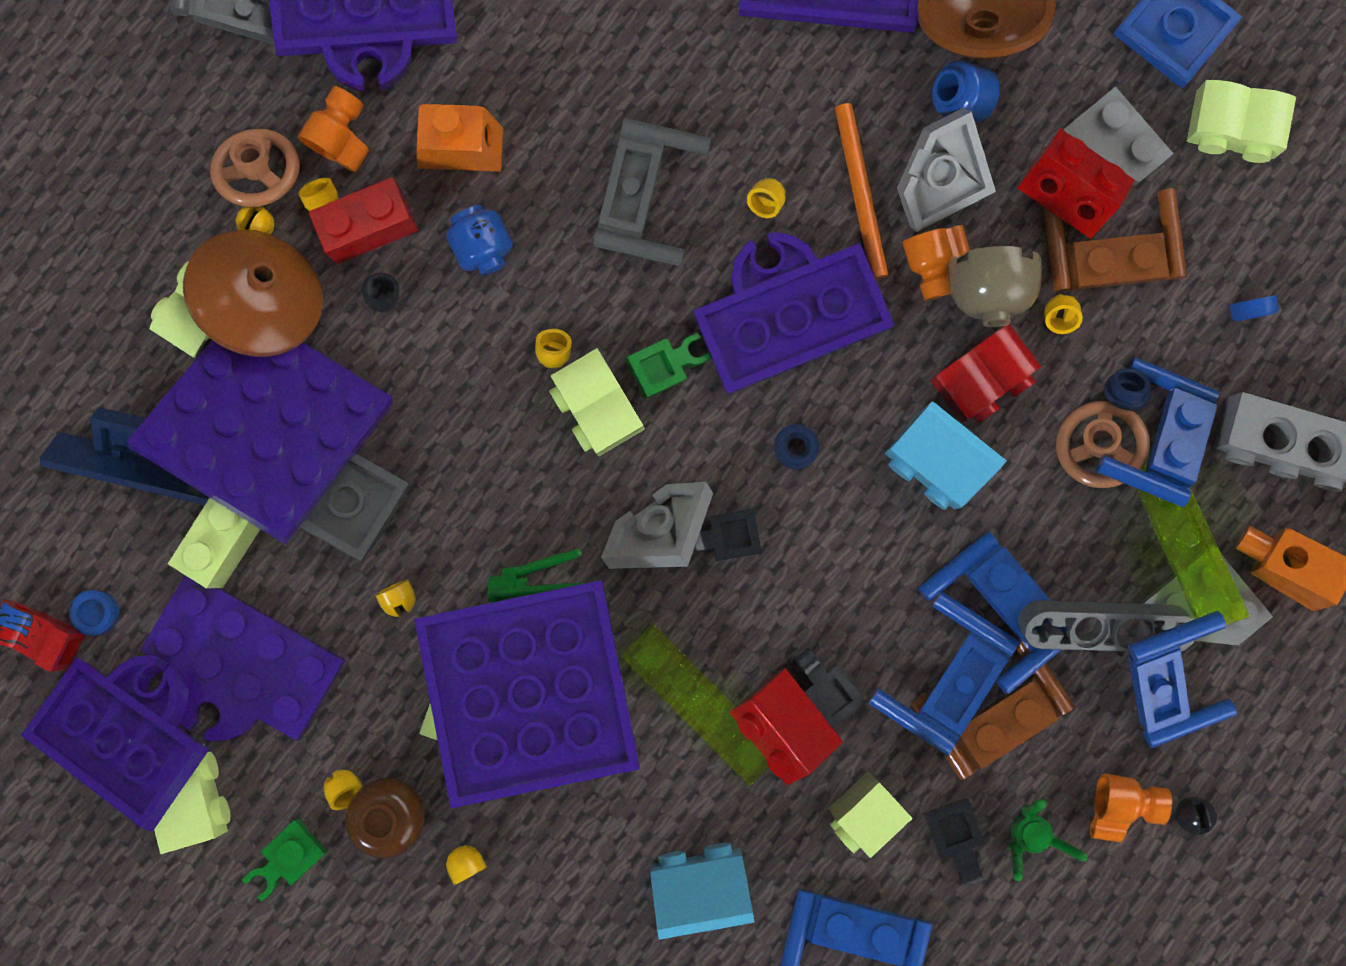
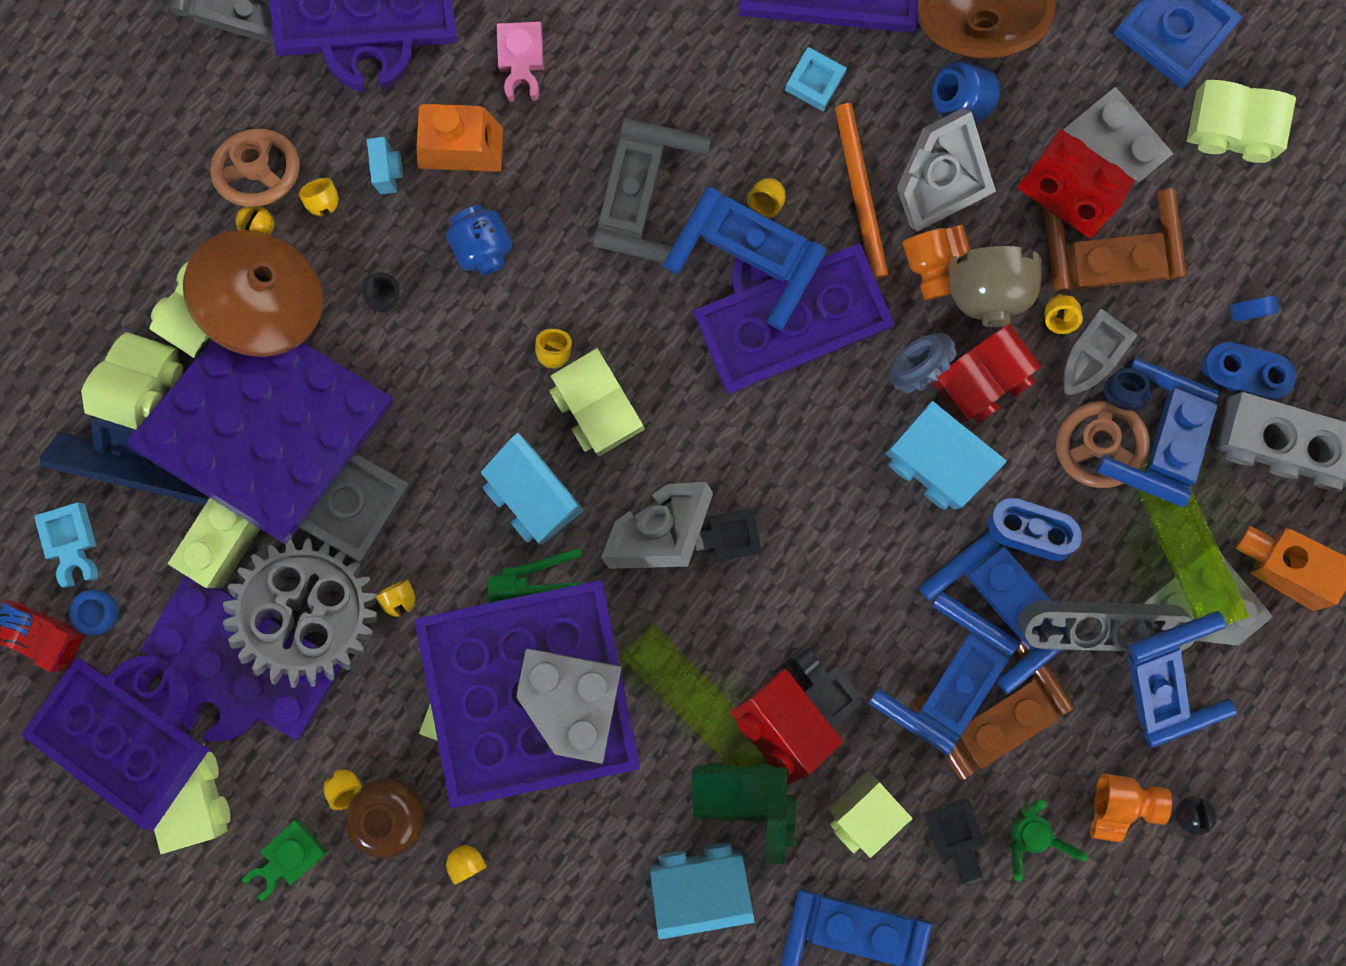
(65, 536): none -> medium azure plate
(131, 380): none -> yellowish green brick
(261, 600): none -> light grey gear
(329, 134): orange piece -> none
(363, 221): red brick -> none
(384, 165): none -> medium azure plate
(520, 53): none -> bright pink plate
(529, 490): none -> medium azure slope
(569, 702): none -> light grey plate
(661, 366): green plate -> none
(748, 795): none -> dark green bracket
(754, 241): none -> blue plate
(810, 443): dark blue plate -> none
(815, 79): none -> medium azure plate
(922, 362): none -> sand blue gear
(1032, 527): none -> blue plate
(1096, 352): none -> flat silver plate
(1249, 372): none -> blue plate

